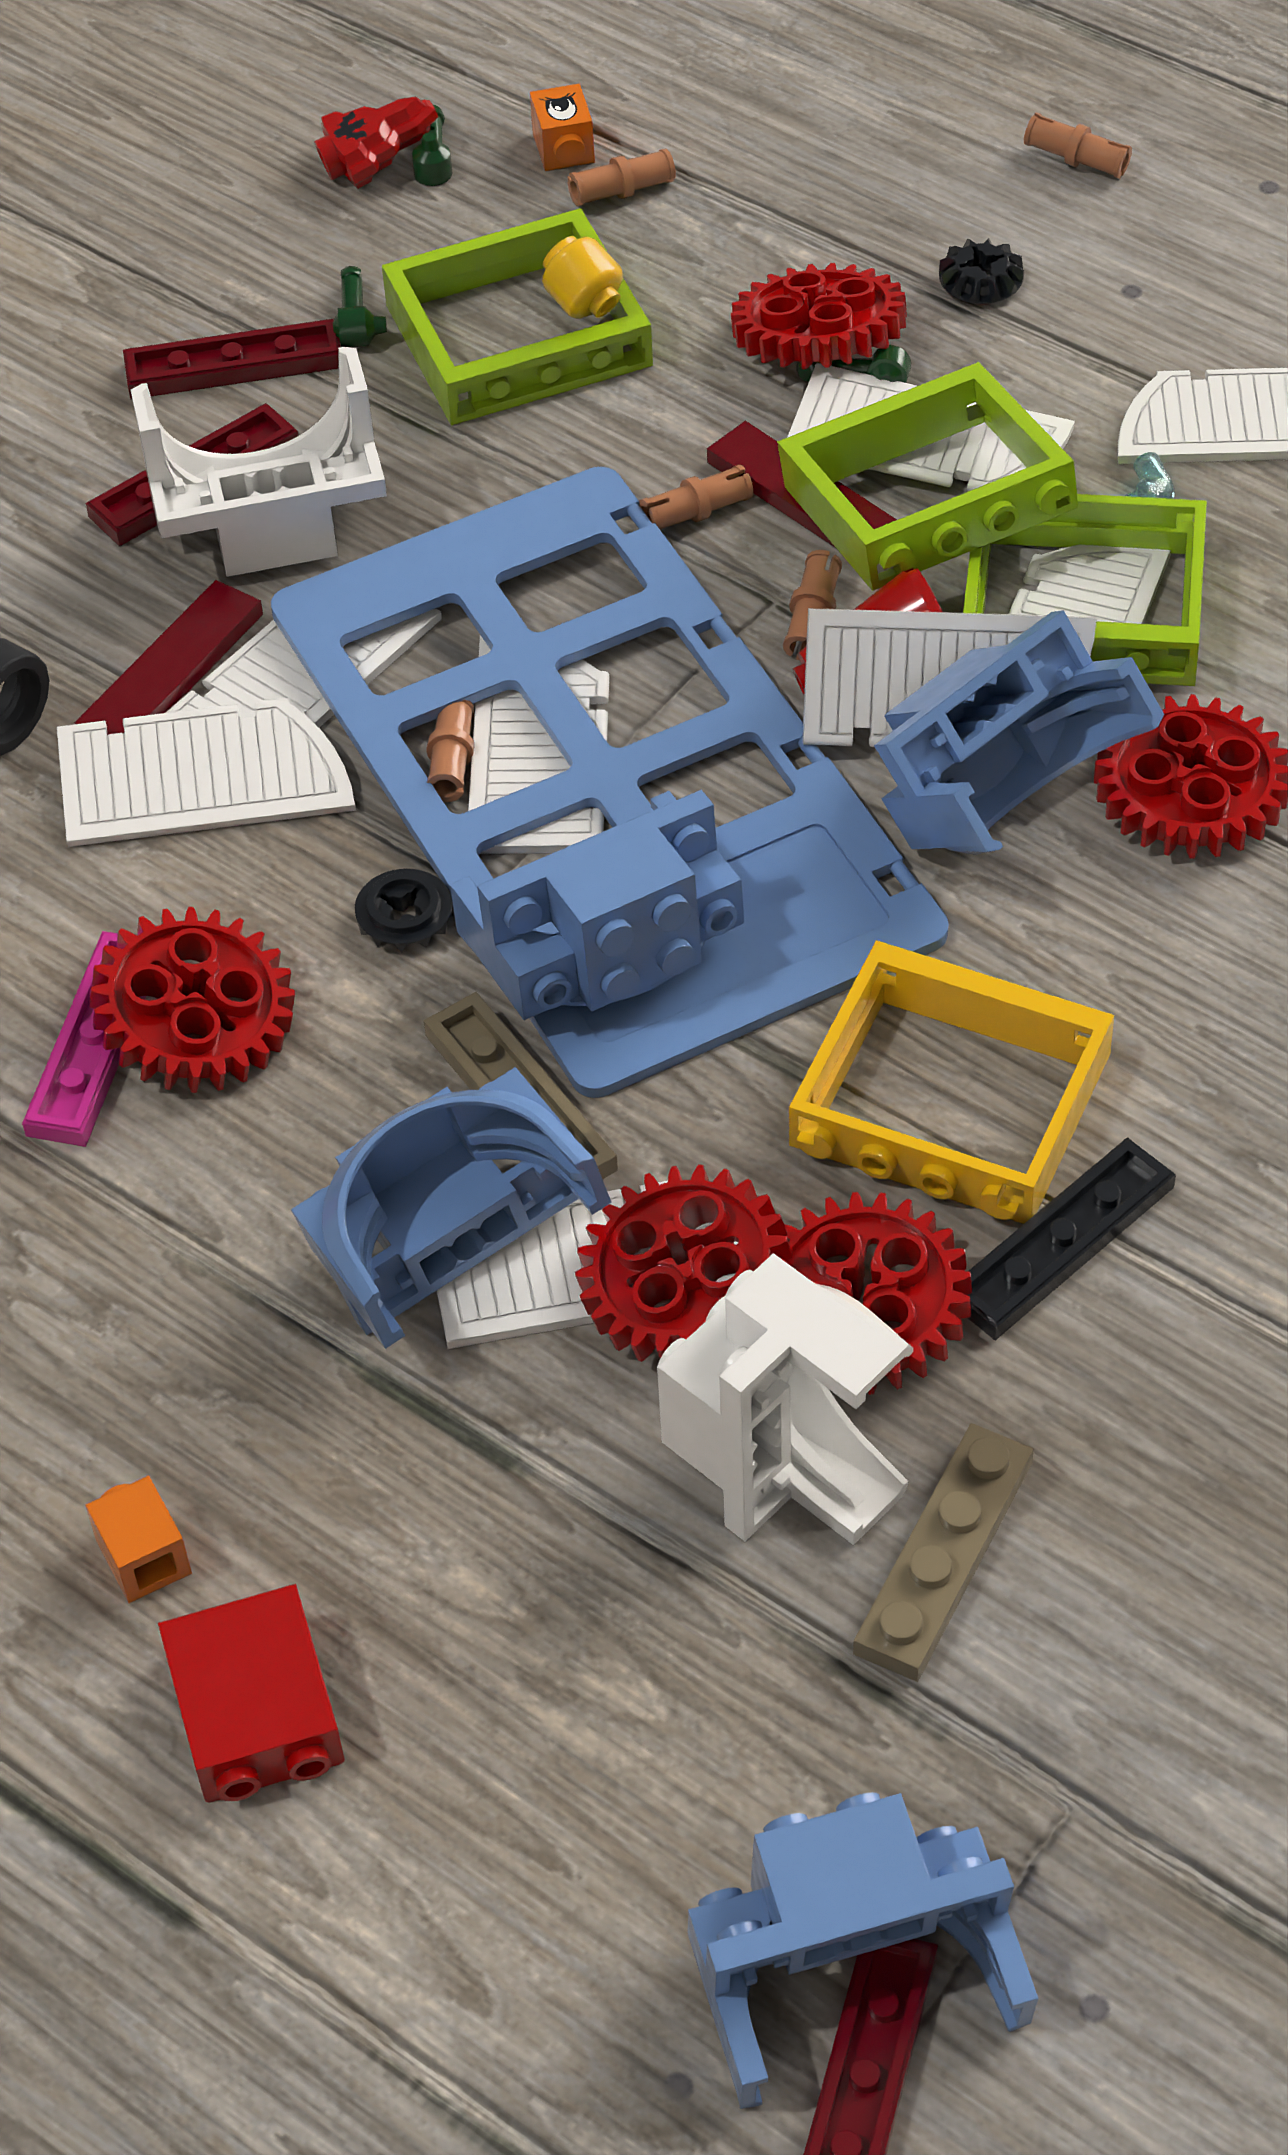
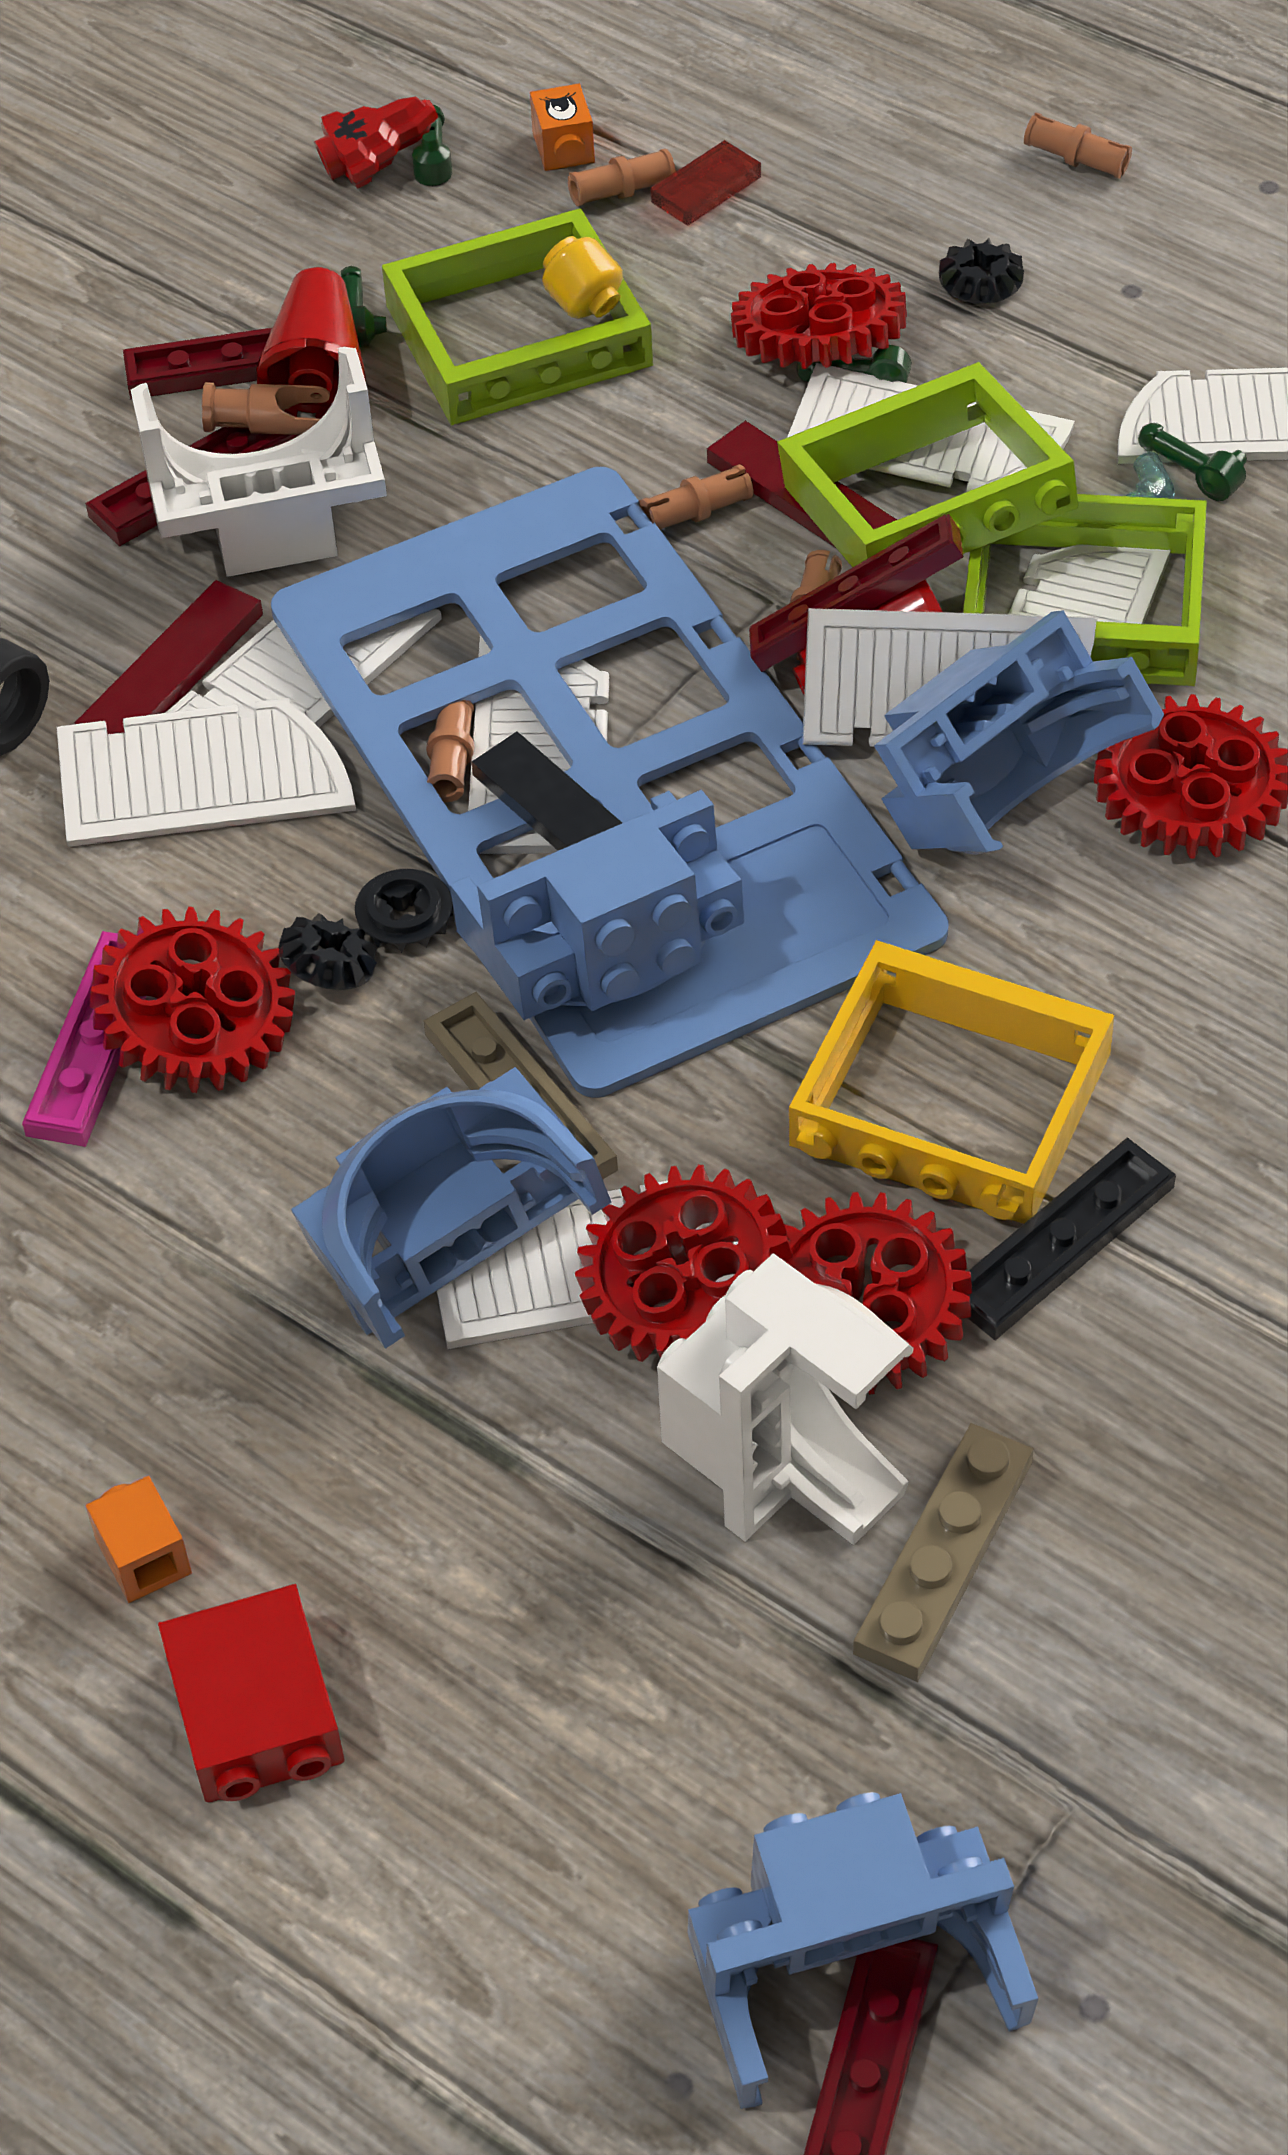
(259, 407): none -> nougat piece
(307, 337): none -> red cone
(341, 966): none -> black gear
(541, 792): none -> black tile
(706, 182): none -> clear red tile
(859, 588): none -> dark red tile
(1215, 475): none -> dark green piece

